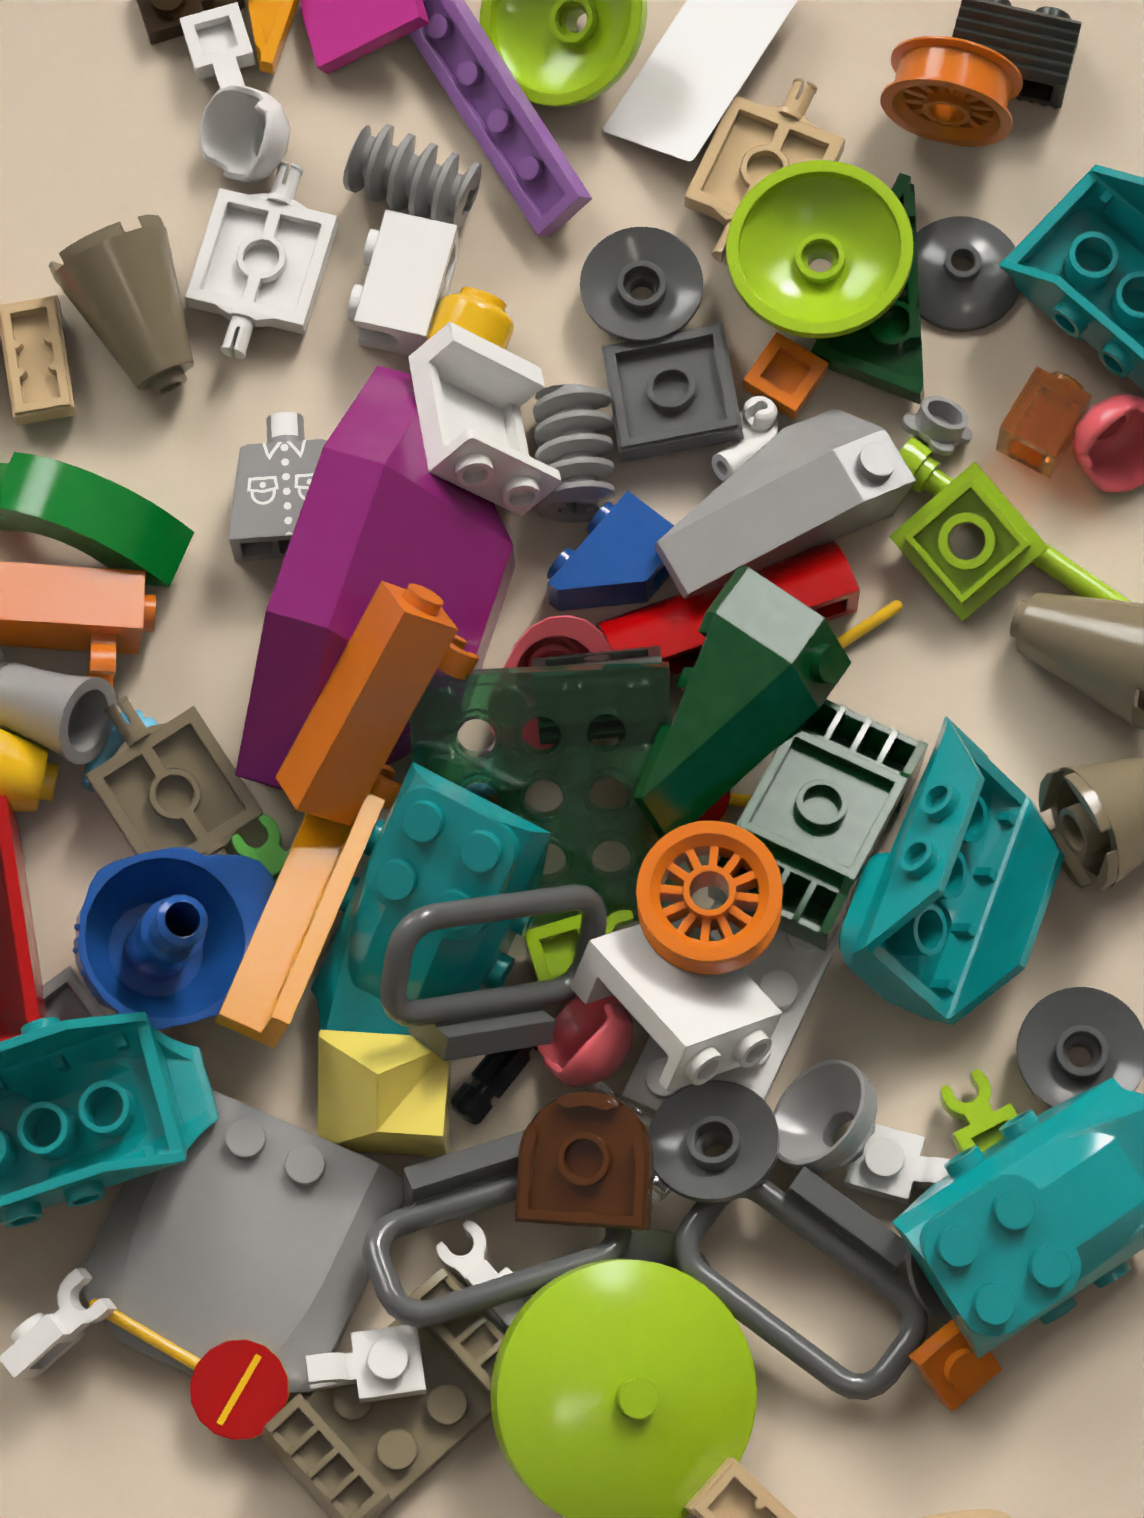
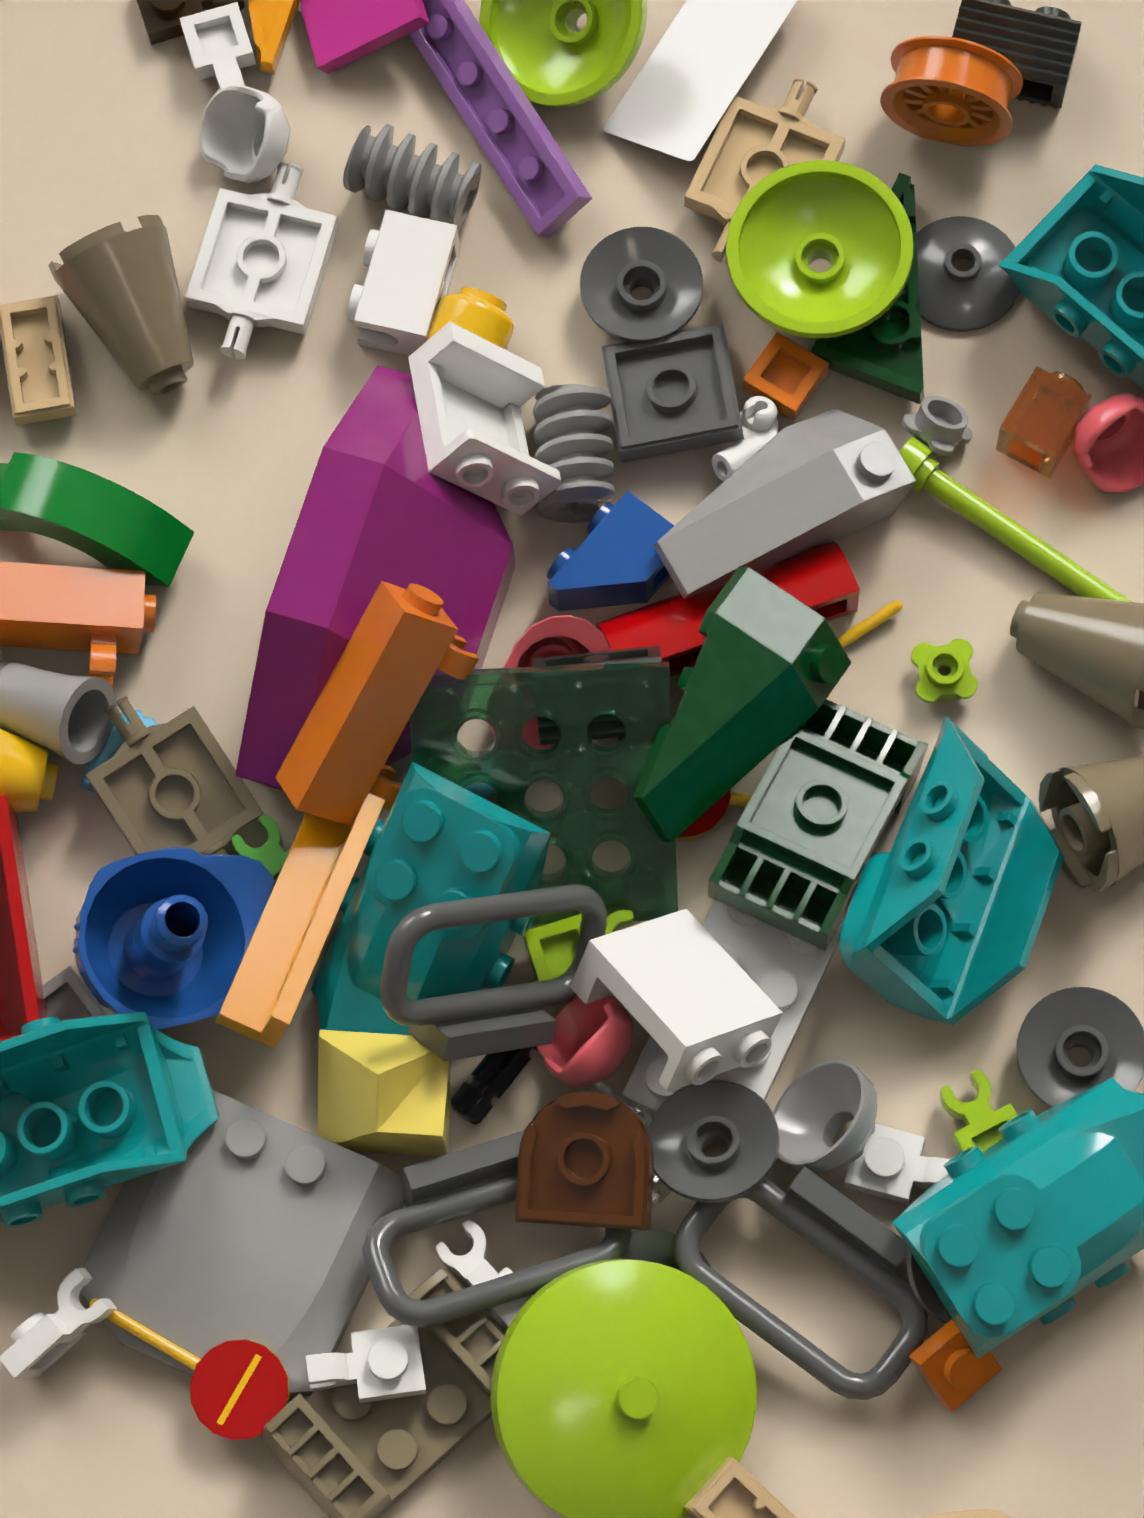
(271, 488): light grey torso -> none
(715, 840): orange wheel -> none
(933, 685): none -> lime plate
(1008, 547): lime piece -> none

